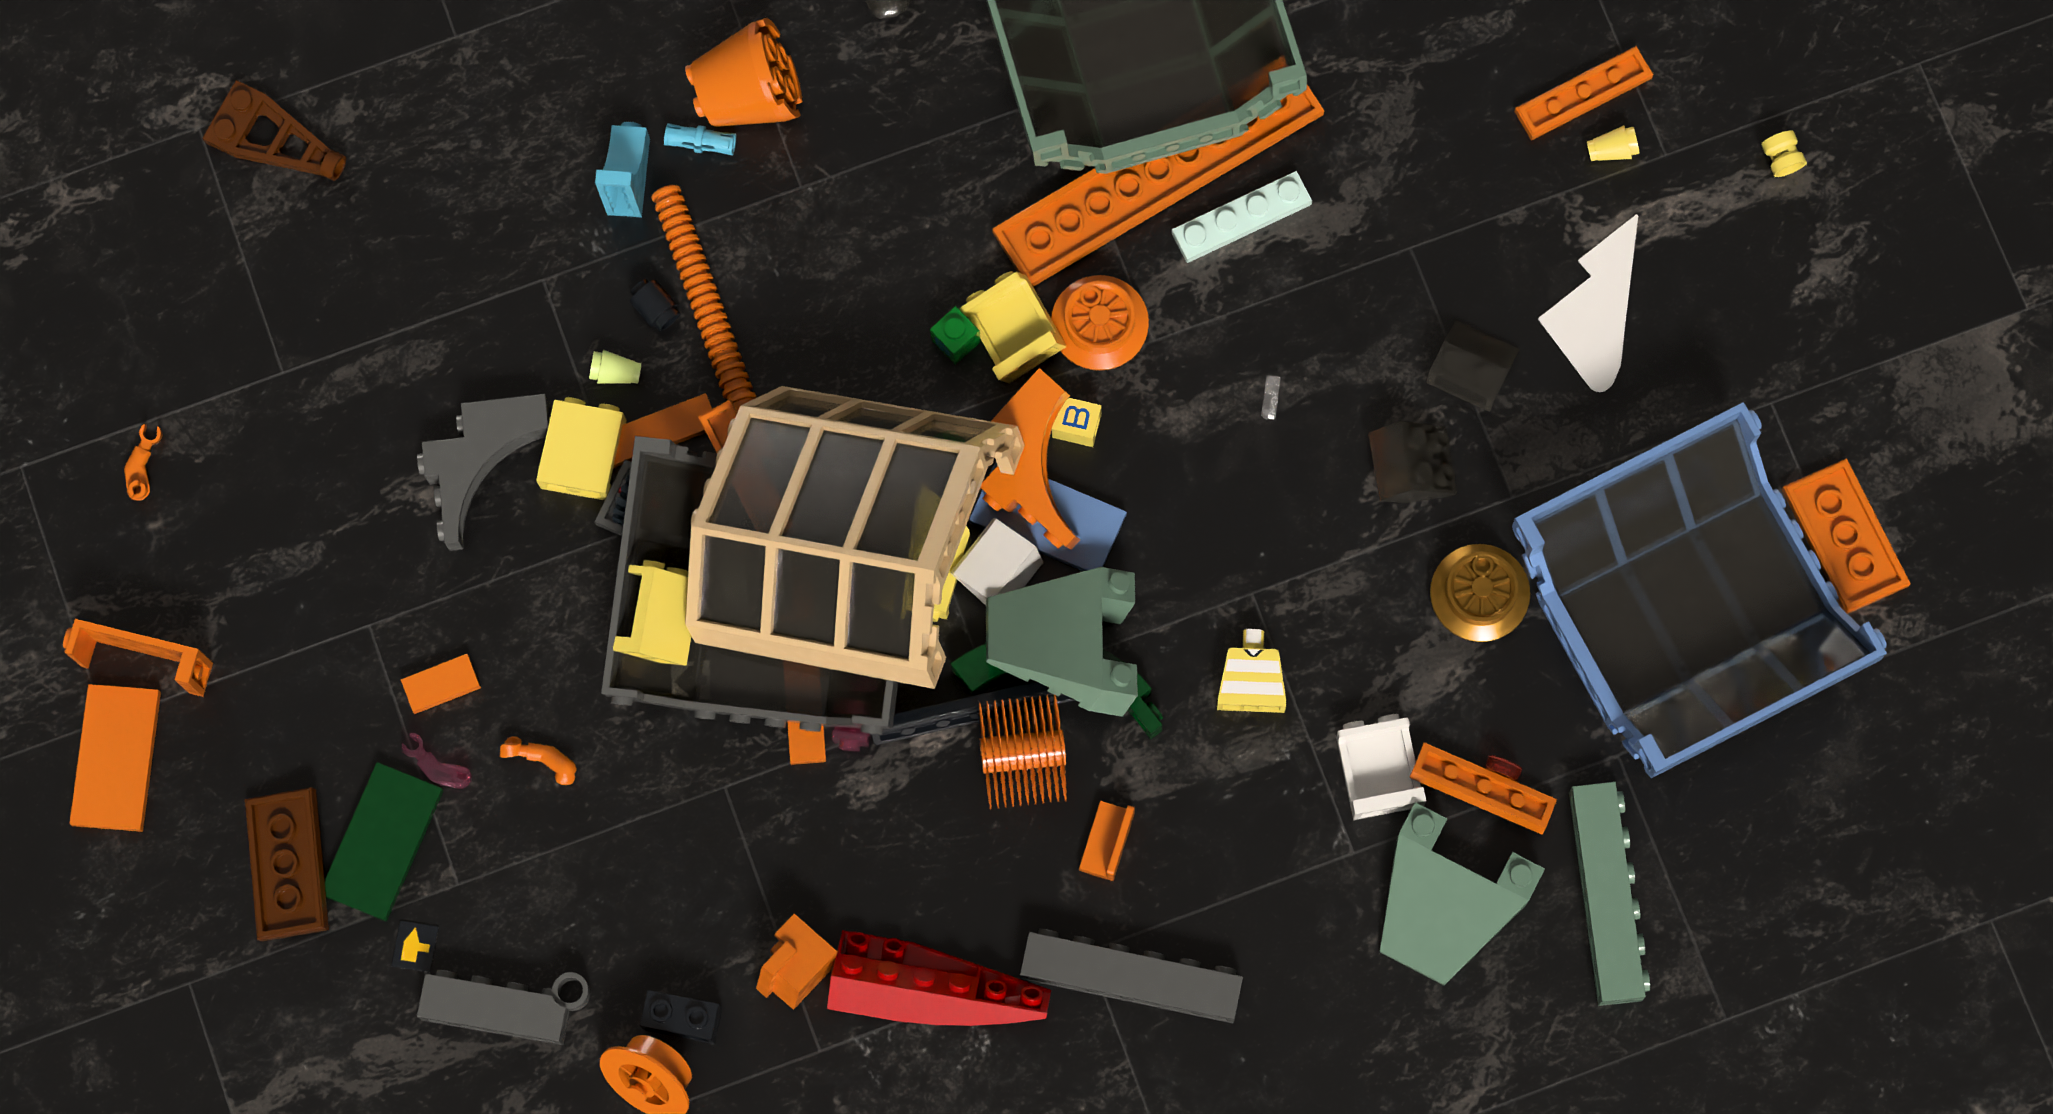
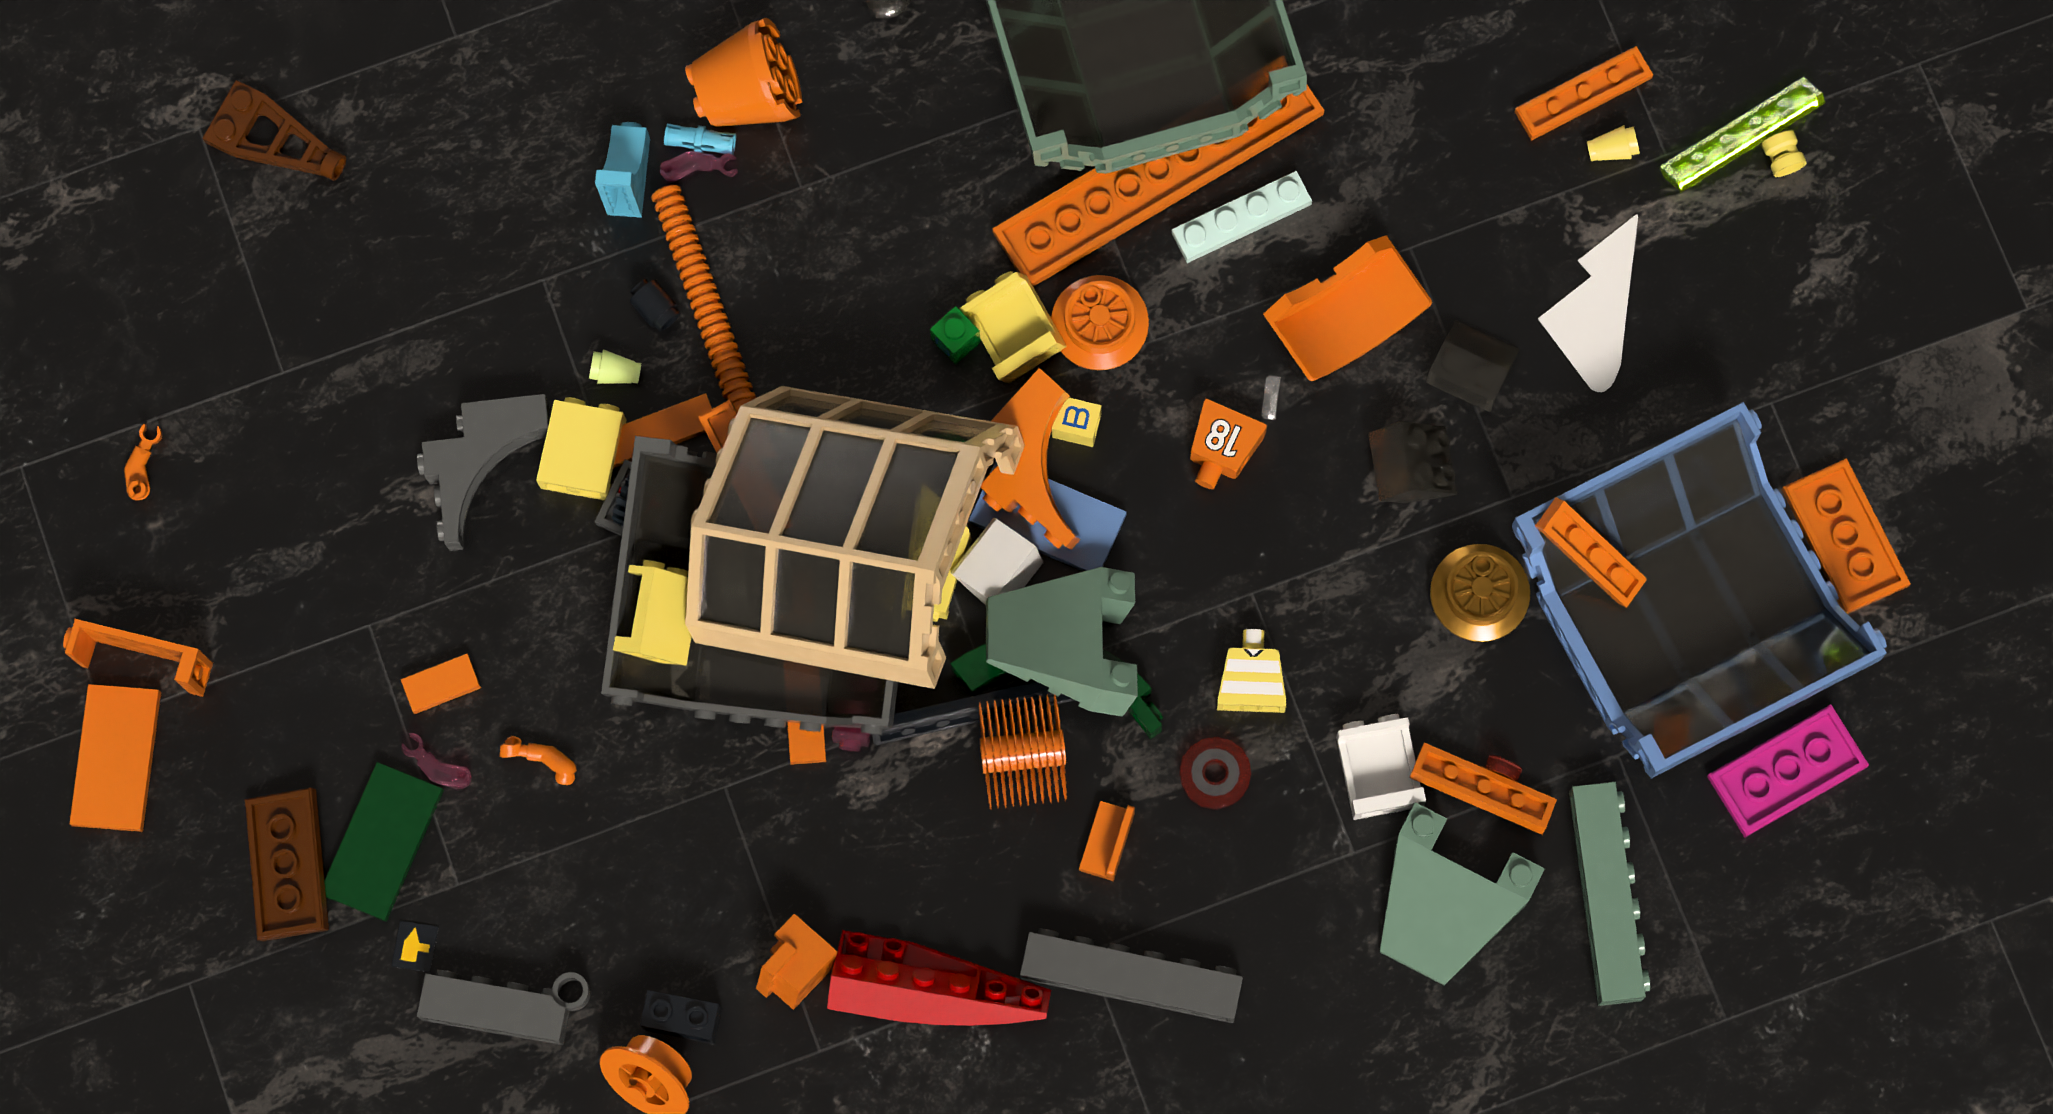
(692, 161): none -> clear pink arm
(1219, 752): none -> clear red tile
(1224, 442): none -> orange torso
(1350, 311): none -> orange panel
(1591, 552): none -> orange plate
(1742, 134): none -> clear neon green plate
(1787, 770): none -> dark pink tile

